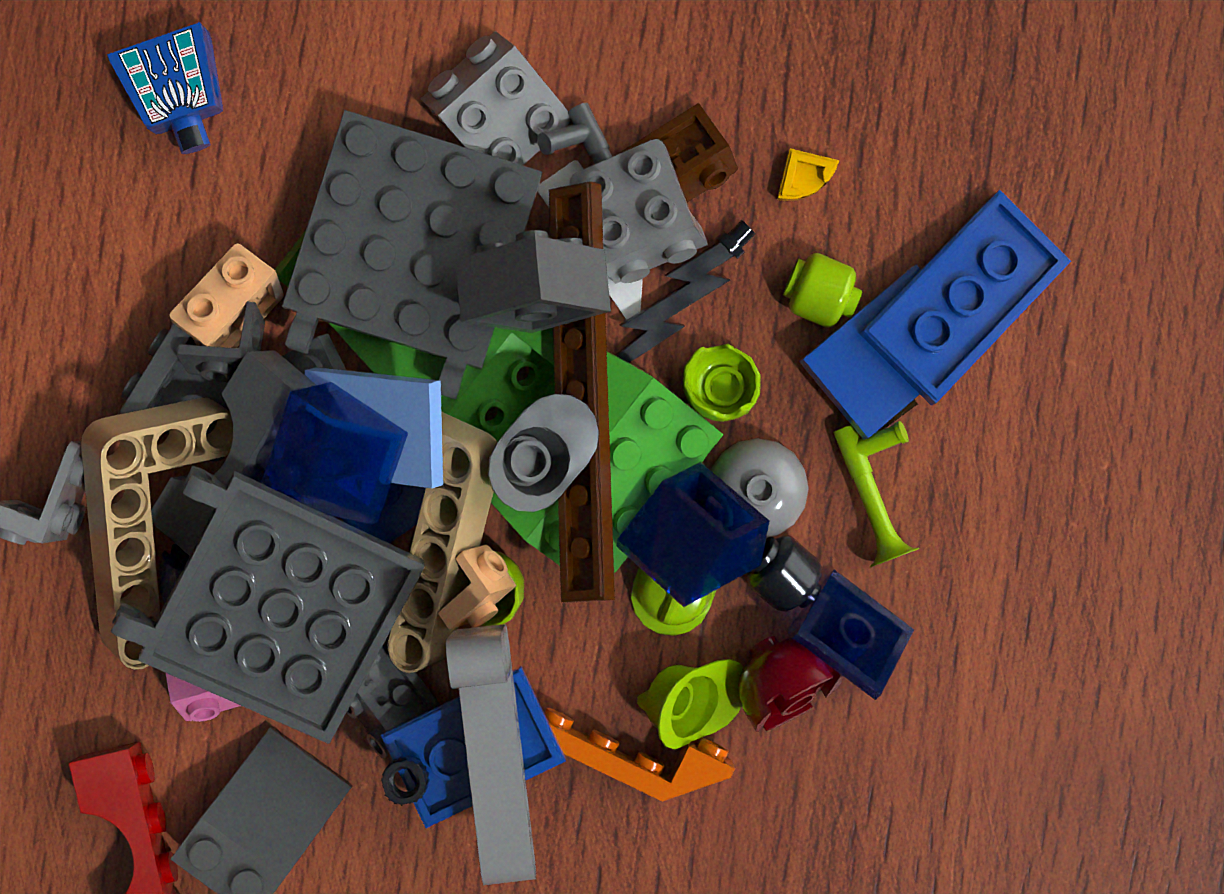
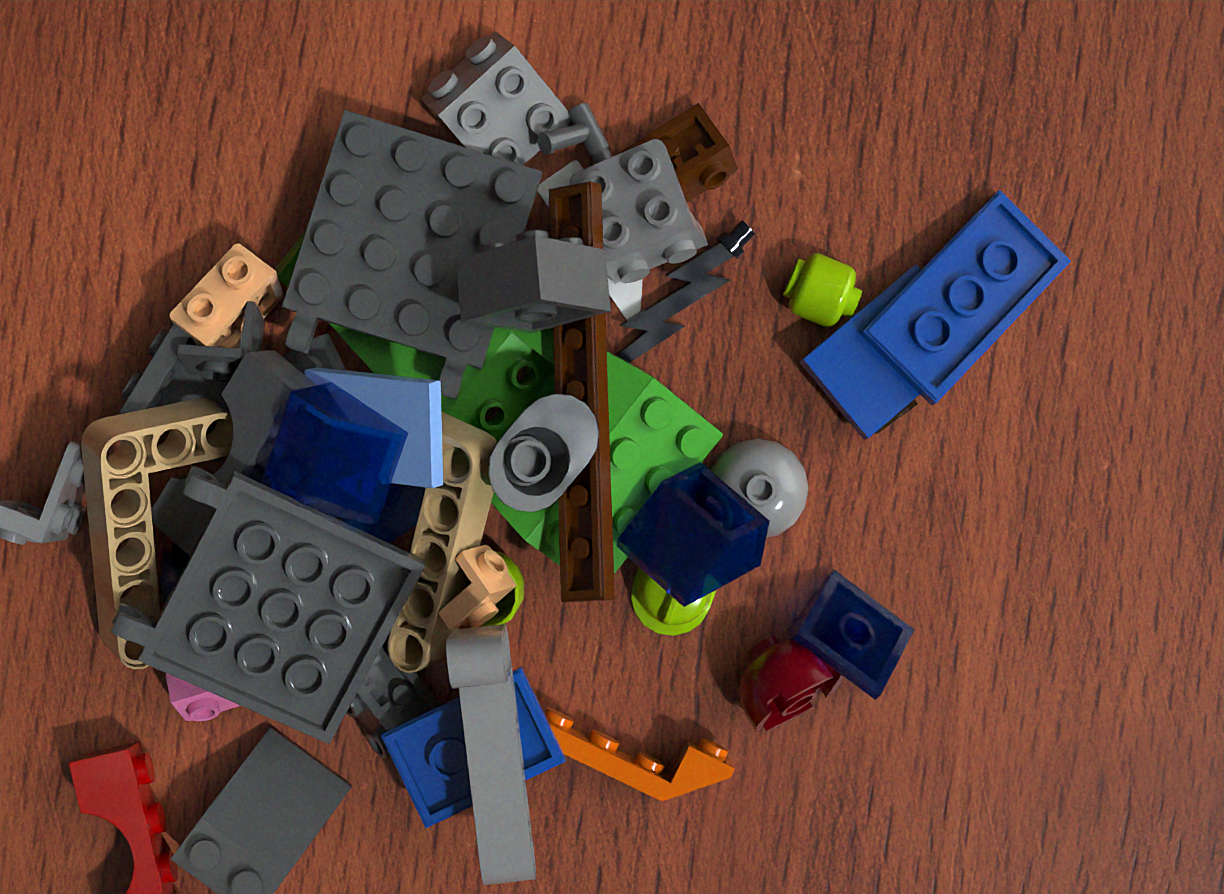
(173, 83): torso -> none
(393, 792): black axle -> none
(692, 701): lime piece -> none
(721, 382): lime hair -> none
(786, 575): black head -> none
(804, 175): yellow tile -> none
(855, 455): lime piece -> none

